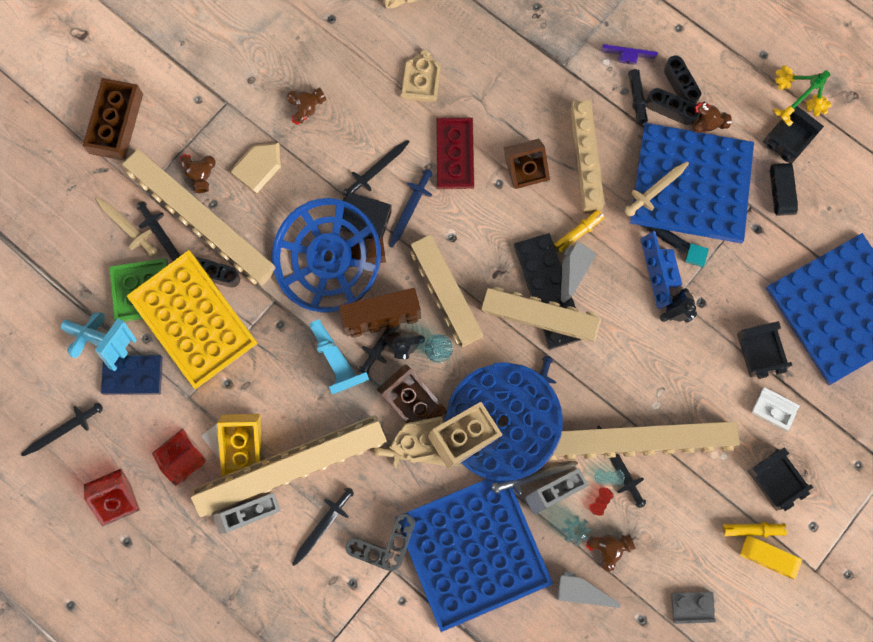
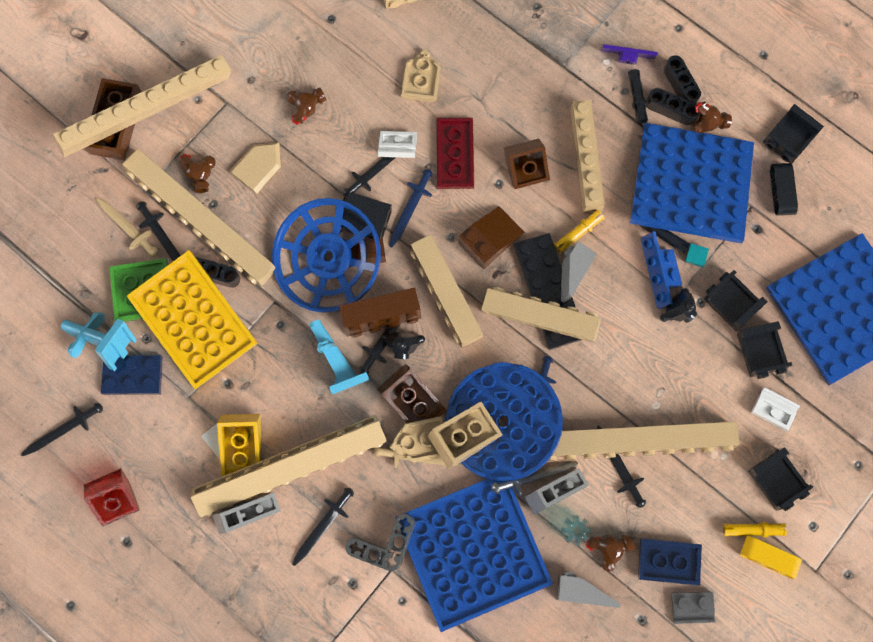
(141, 106): none -> tan brick
(179, 457): clear red slope -> none
(397, 144): none -> white plate
(438, 348): clear light blue piece -> none
(490, 236): none -> reddish brown slope
(601, 501): clear red piece -> none
(602, 477): clear light blue piece -> none
(644, 199): tan sword -> none
(670, 562): none -> dark blue plate
(733, 300): none -> black panel
(817, 103): yellow plant -> none

